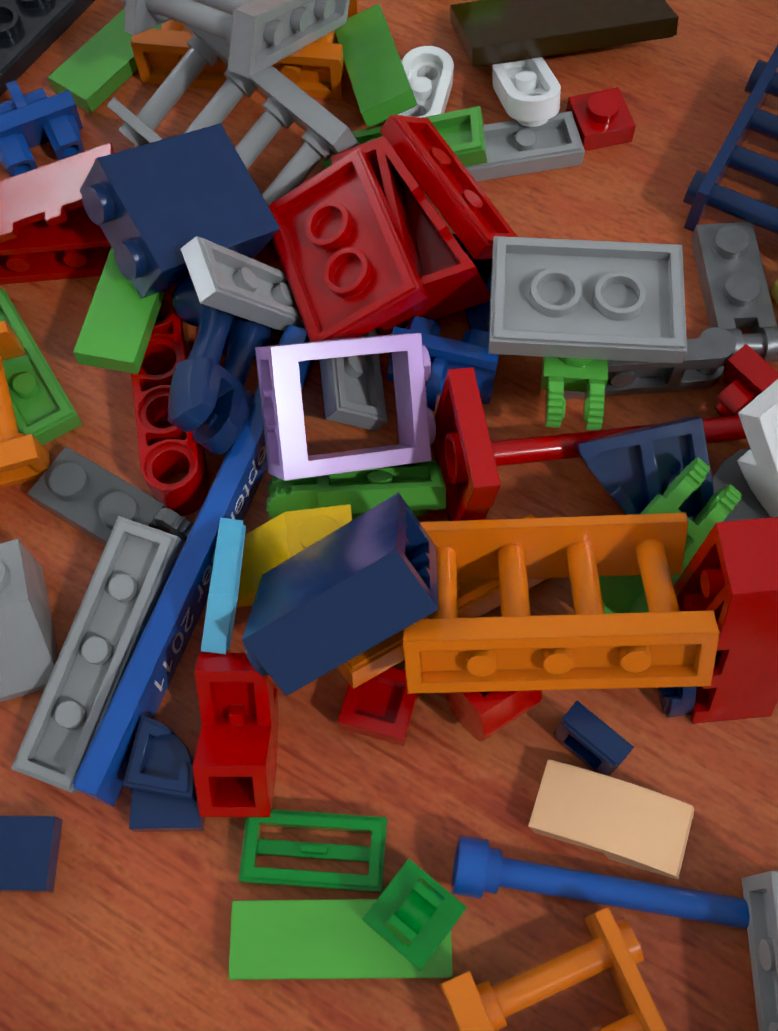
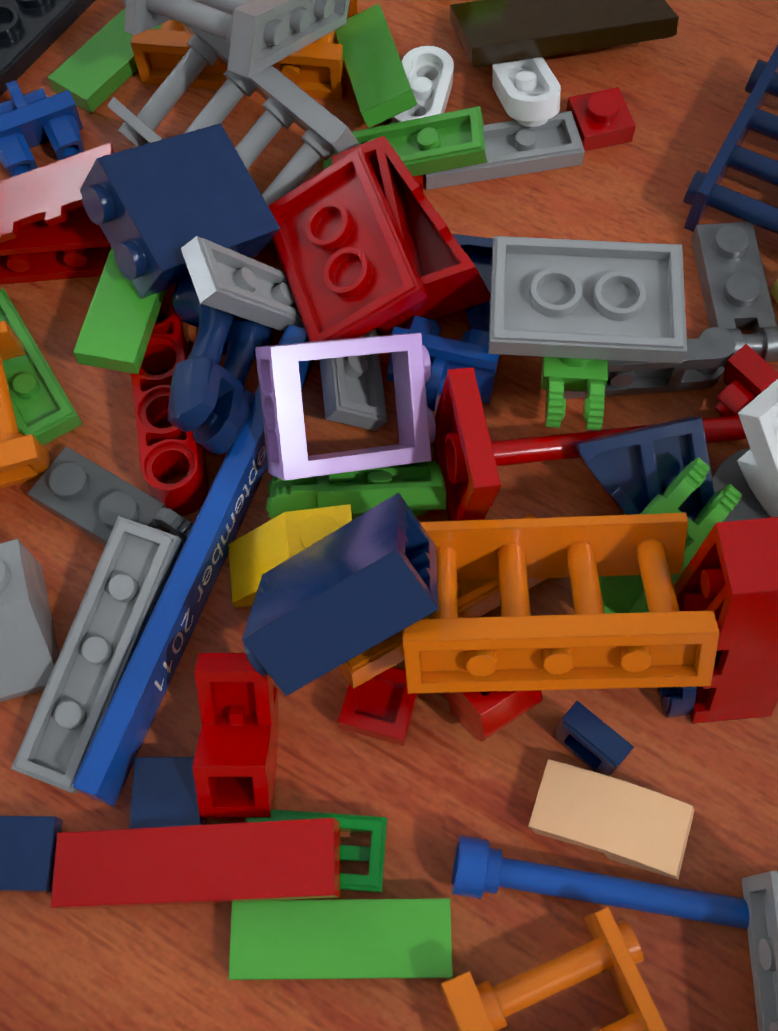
(160, 763): dark blue tile -> none
(197, 864): none -> red tile
(224, 586): medium azure tile -> none
(414, 914): green tile -> none
(447, 183): red tile -> none

